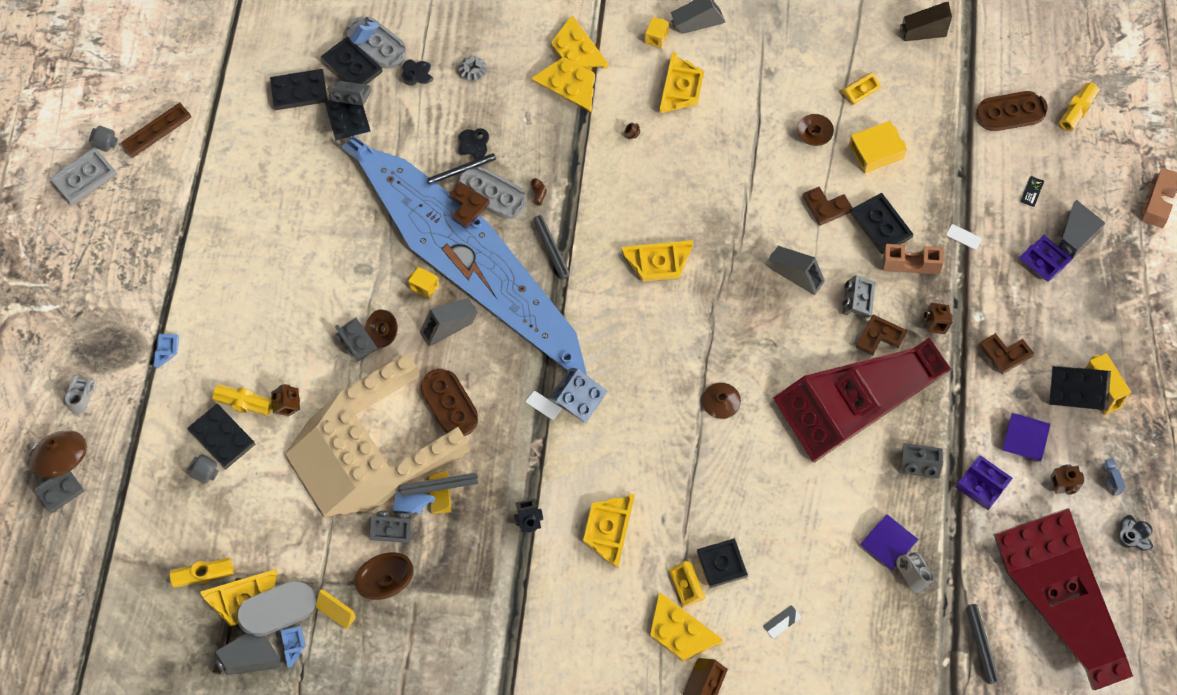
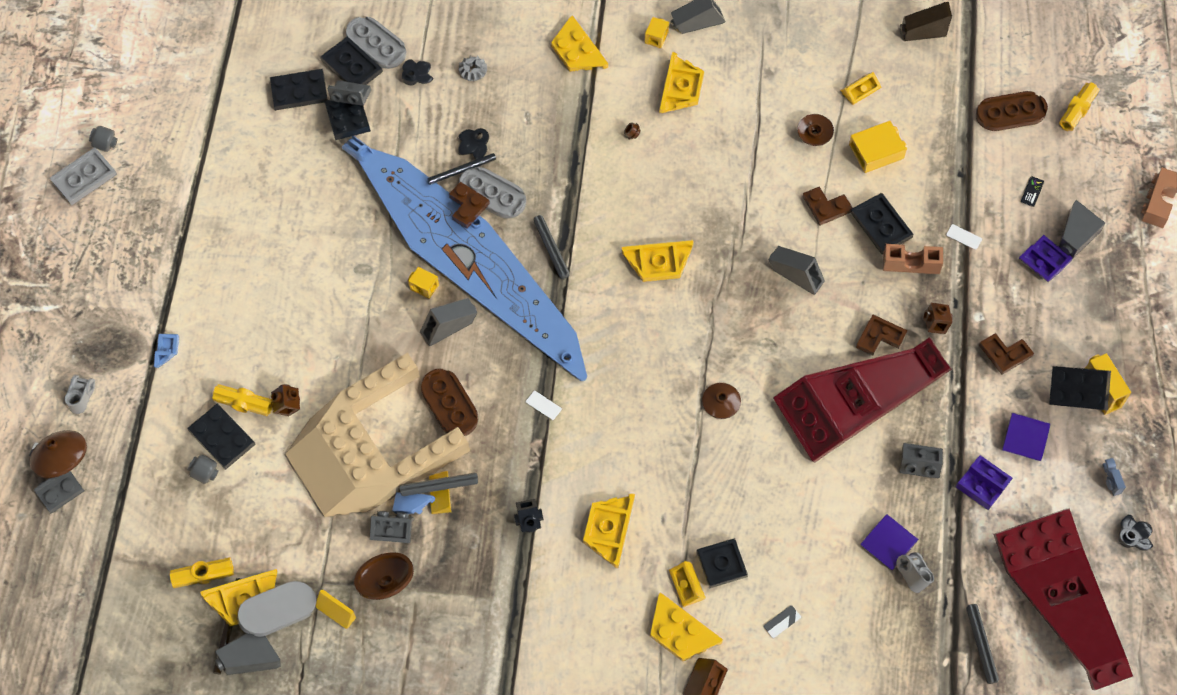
(156, 130): reddish brown plate -> none
(293, 644): medium blue slope -> none
(356, 338): dark grey bracket -> none
(364, 32): medium blue slope -> none
(376, 327): reddish brown dish -> none
(540, 190): reddish brown arm -> none
(569, 82): yellow wing -> none
(578, 394): bracket -> none
(858, 296): dark grey bracket -> none
(1067, 479): reddish brown brick -> none

